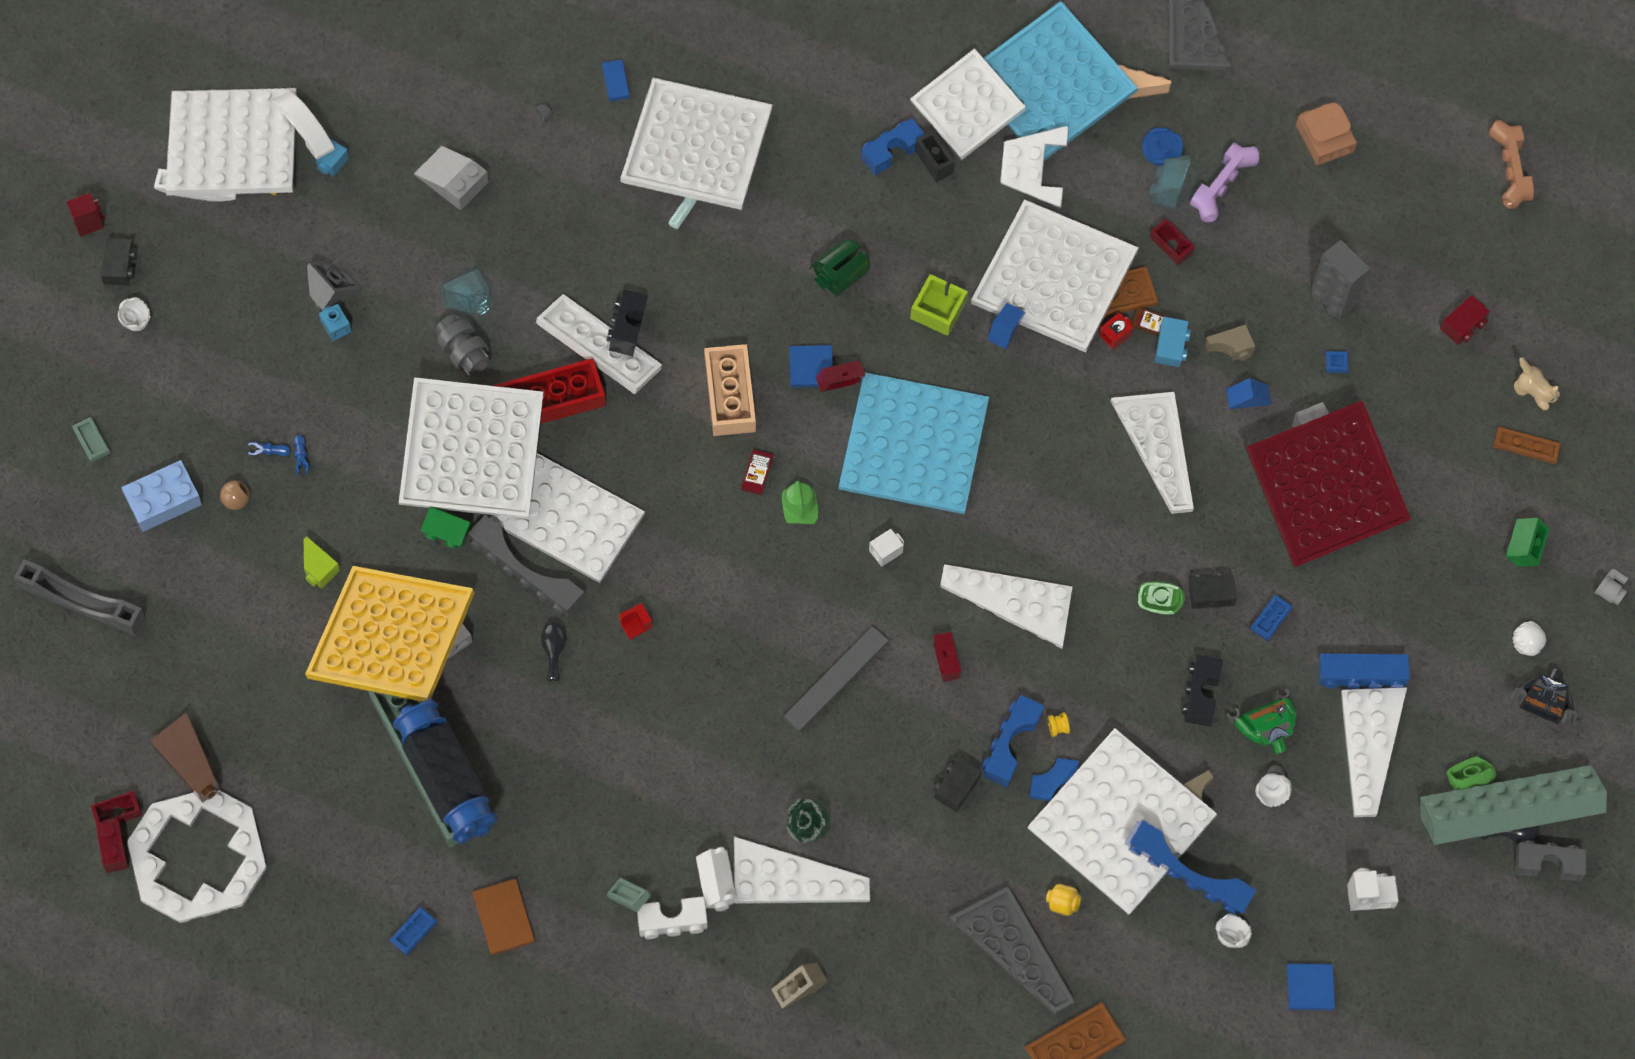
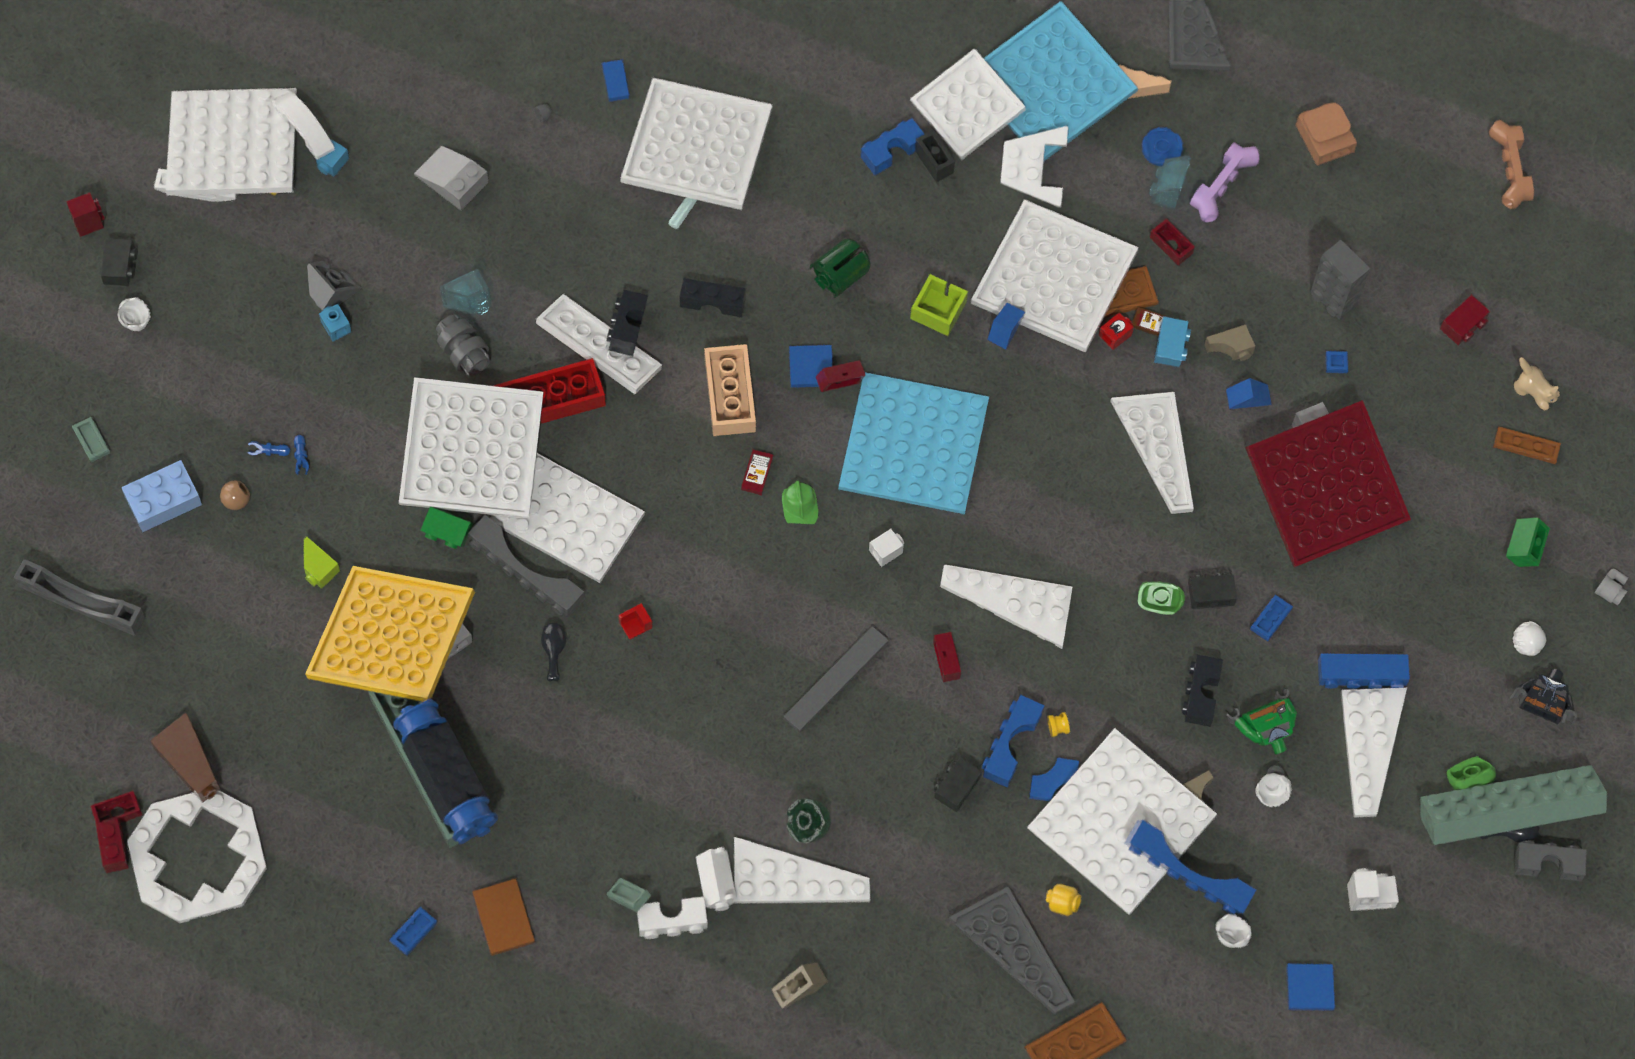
(699, 293): none -> black arch

